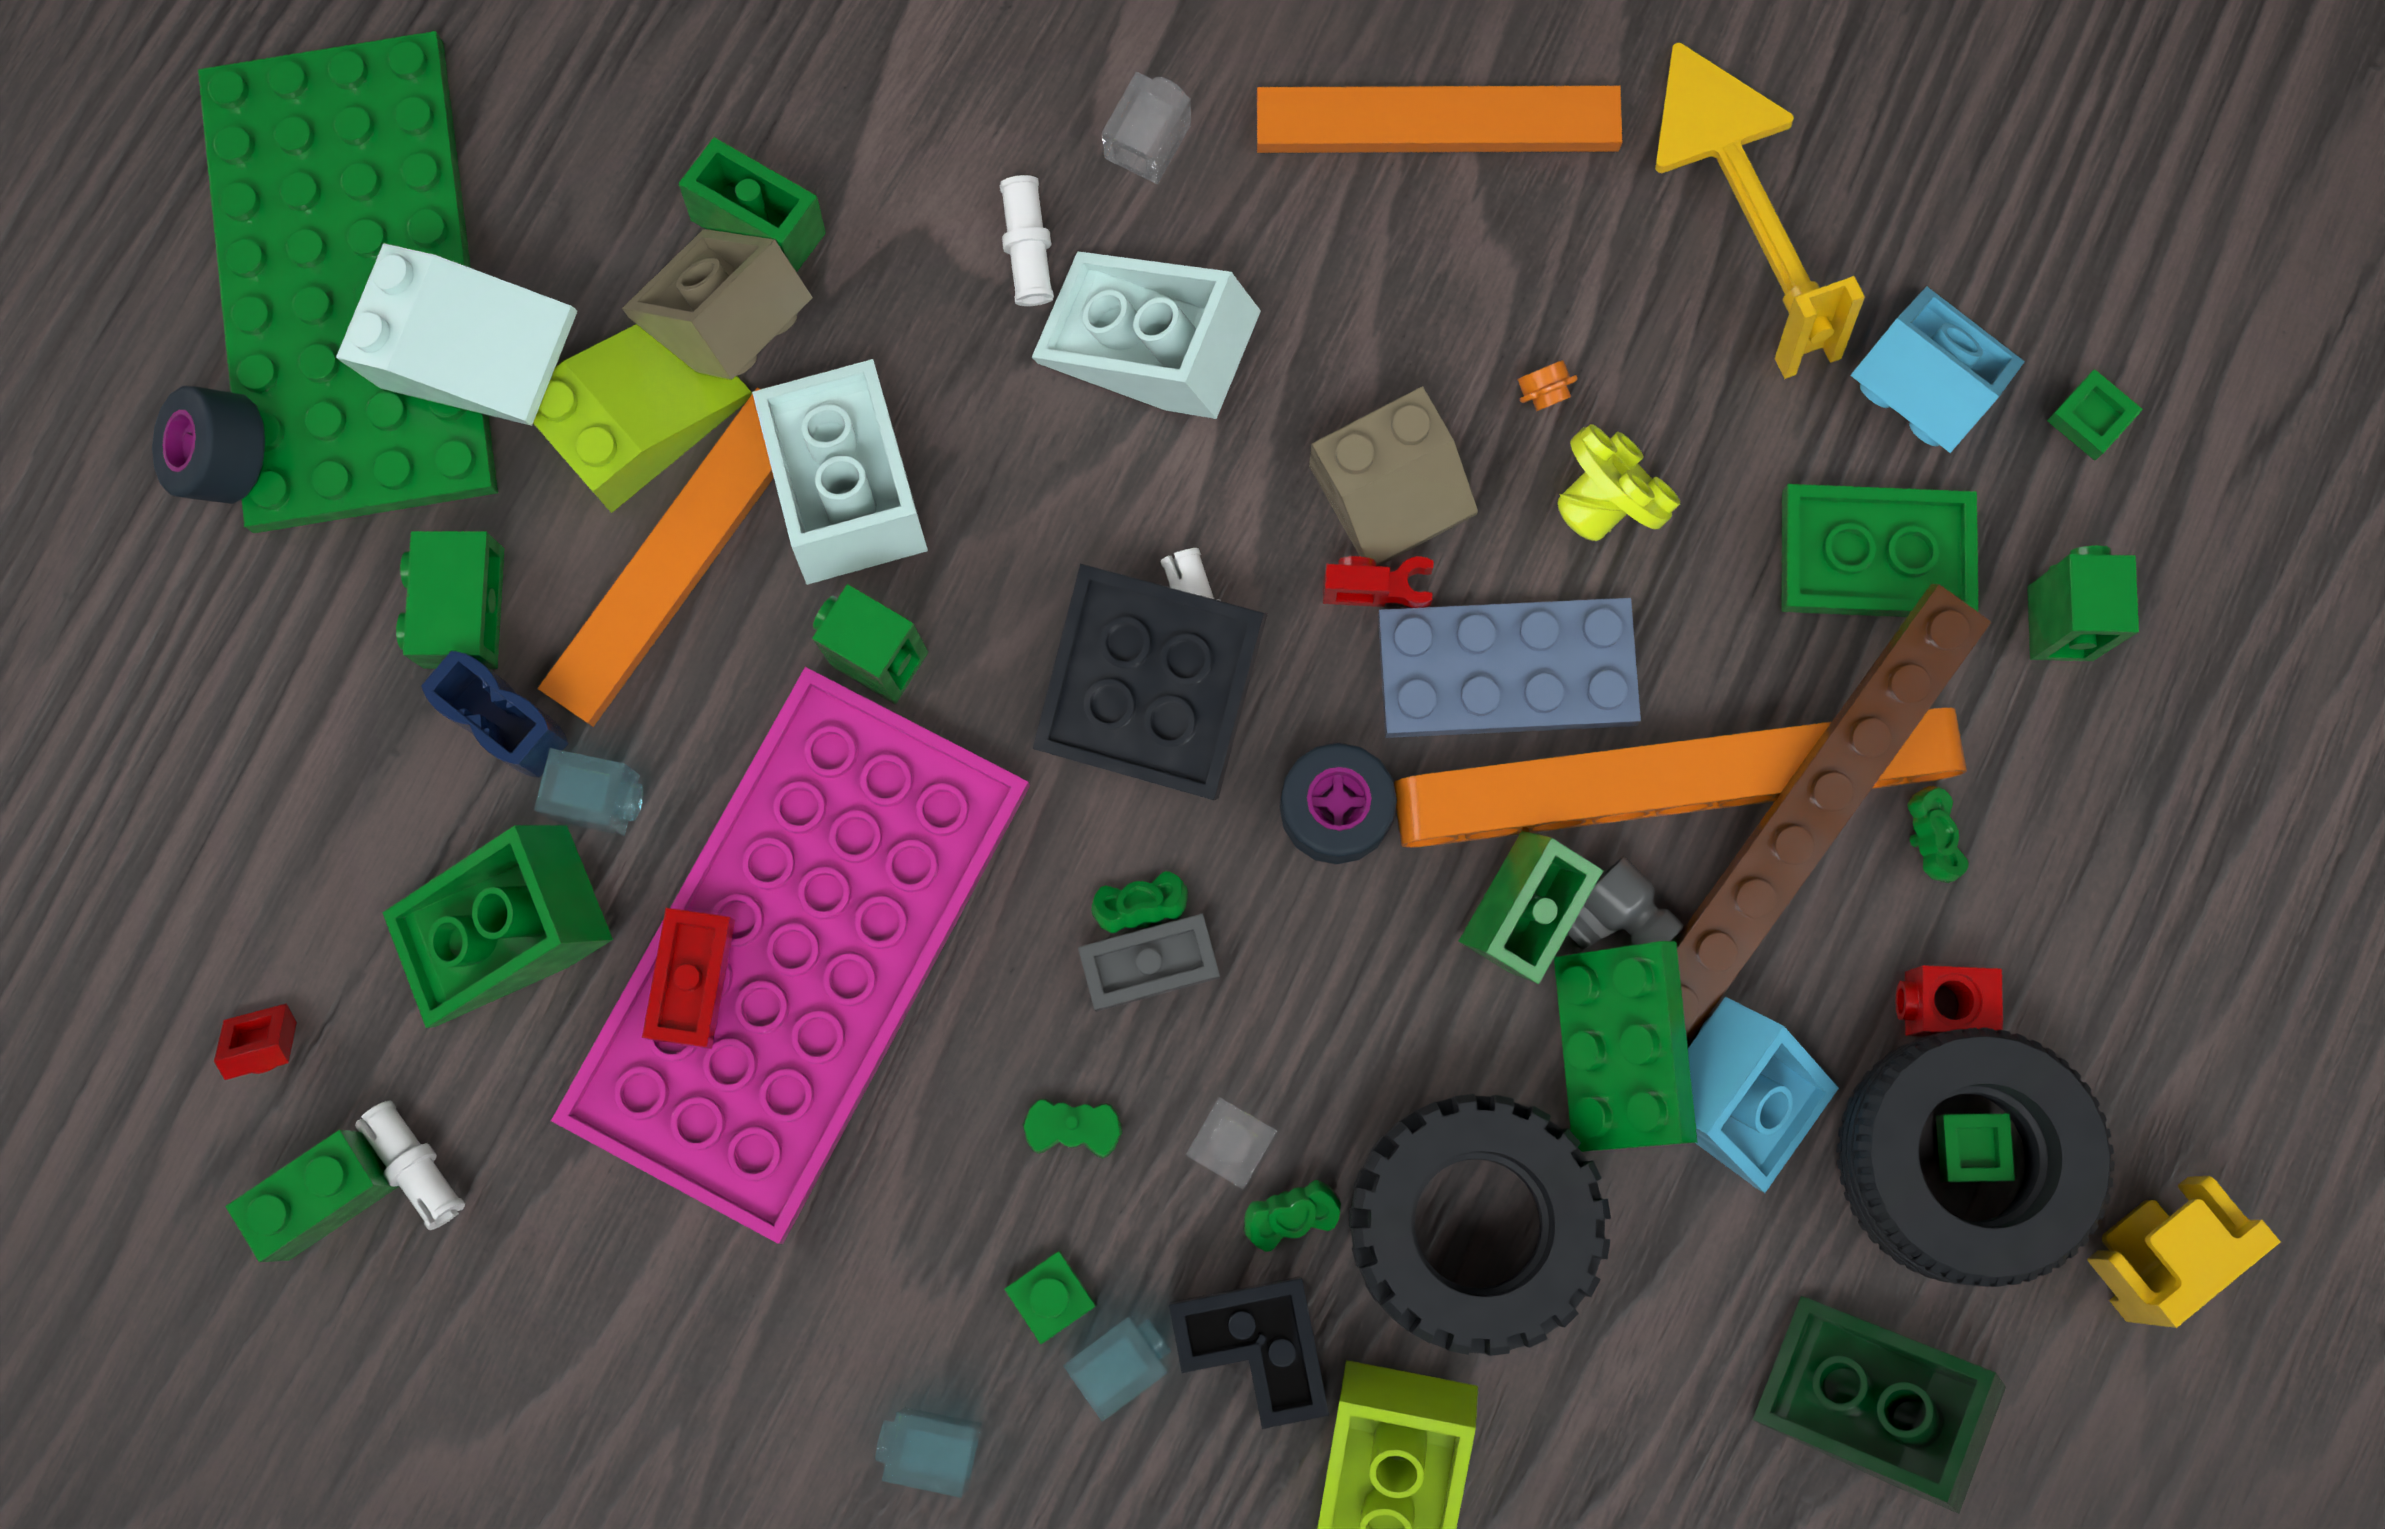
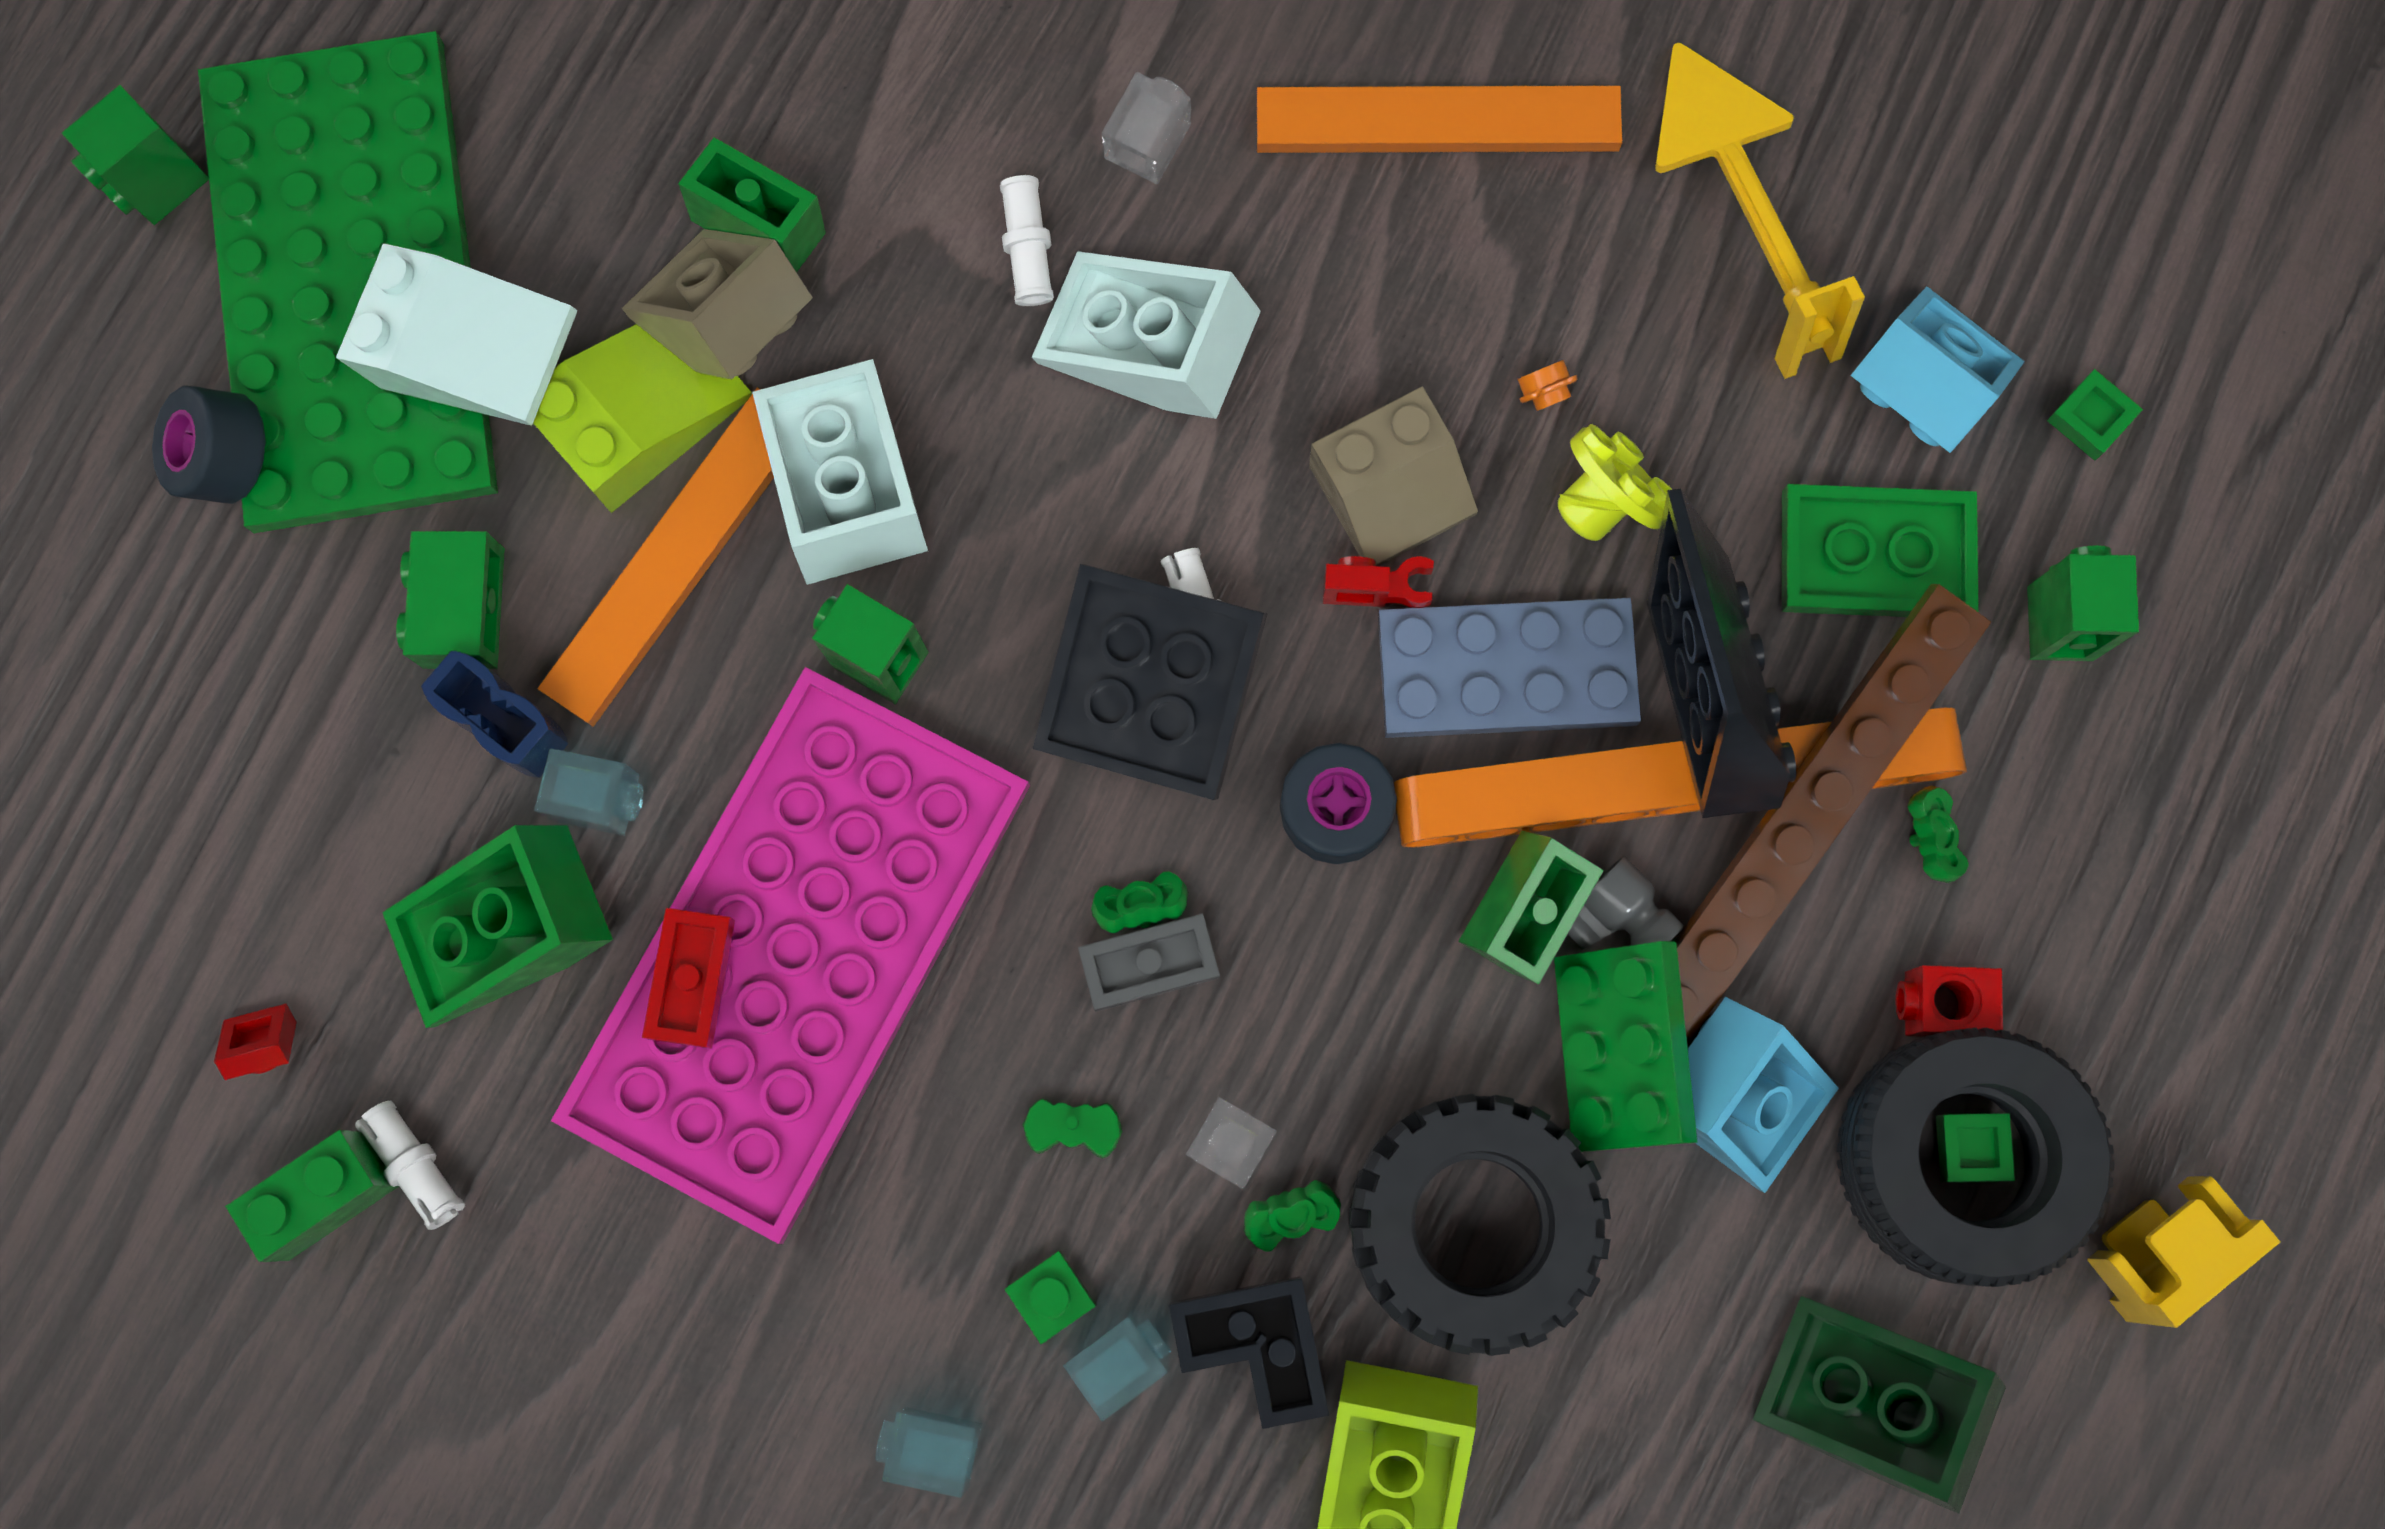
(132, 157): none -> green brick
(1715, 670): none -> black slope

